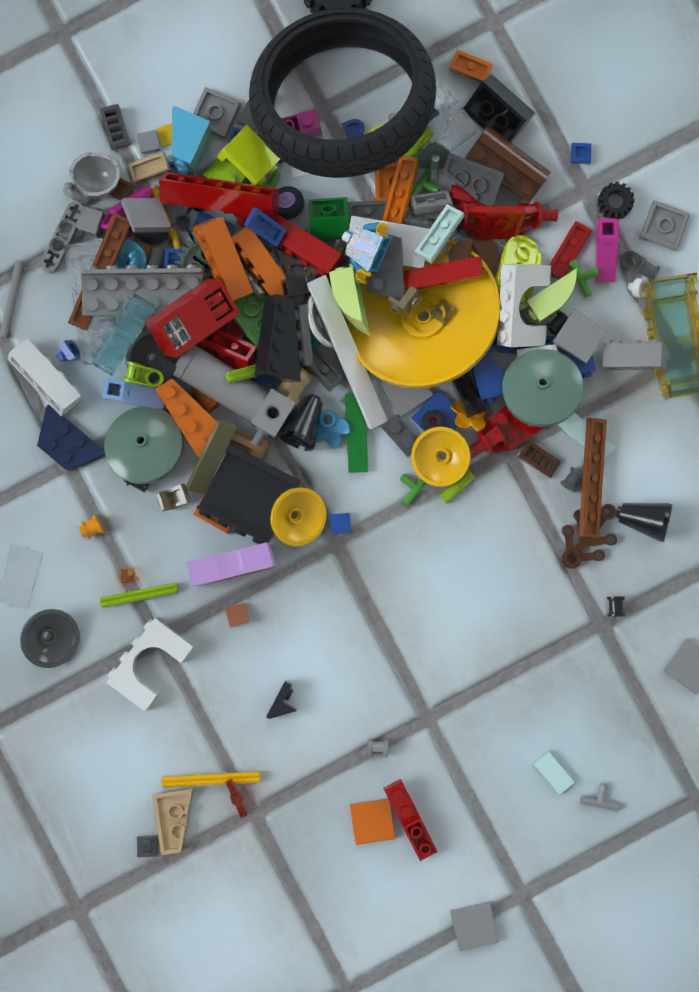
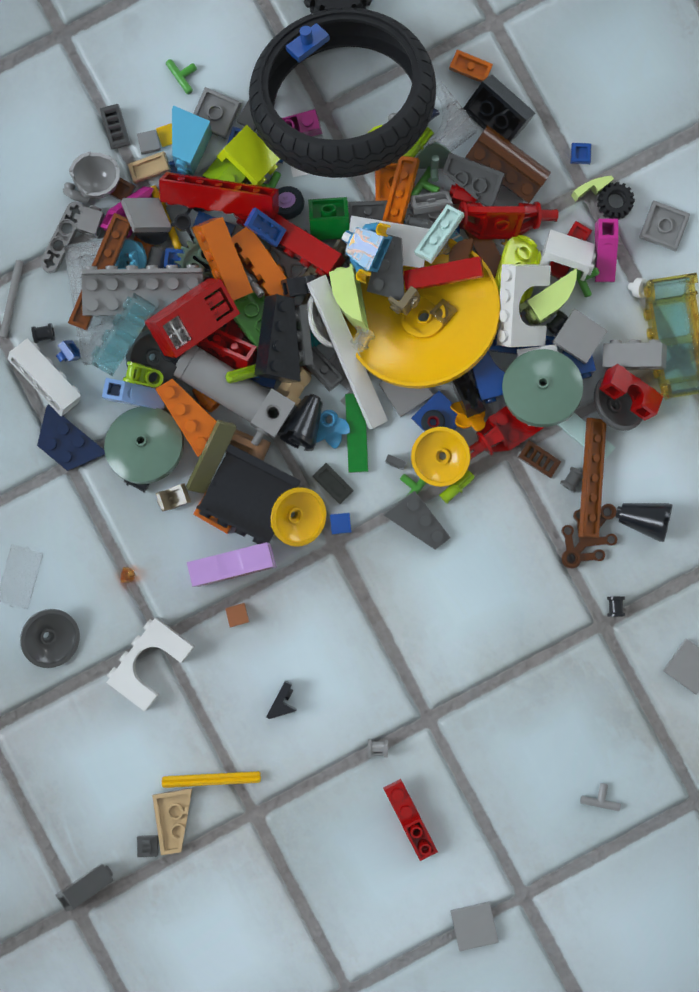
(43, 333): none -> black bush
(85, 887): none -> dark grey slope
(91, 527): light orange brick -> none
(138, 595): lime axle -> none
(180, 75): none -> bright green piece
(236, 798): clear red bar -> none
(309, 41): none -> blue tile
(332, 483): none -> pearl dark grey tile
(353, 128): blue tile -> none
(362, 339): none -> clear brick
(372, 821): orange tile -> none
(395, 462): none -> dark grey tile
(400, 434): dark grey plate -> none
(418, 520): none -> dark grey wing
(553, 773): light aqua tile -> none
(569, 252): none -> white panel
(595, 186): none -> yellowish green slope
(615, 412): none -> dark grey dish
(640, 266): dark grey connector -> none
(644, 398): none -> red arch

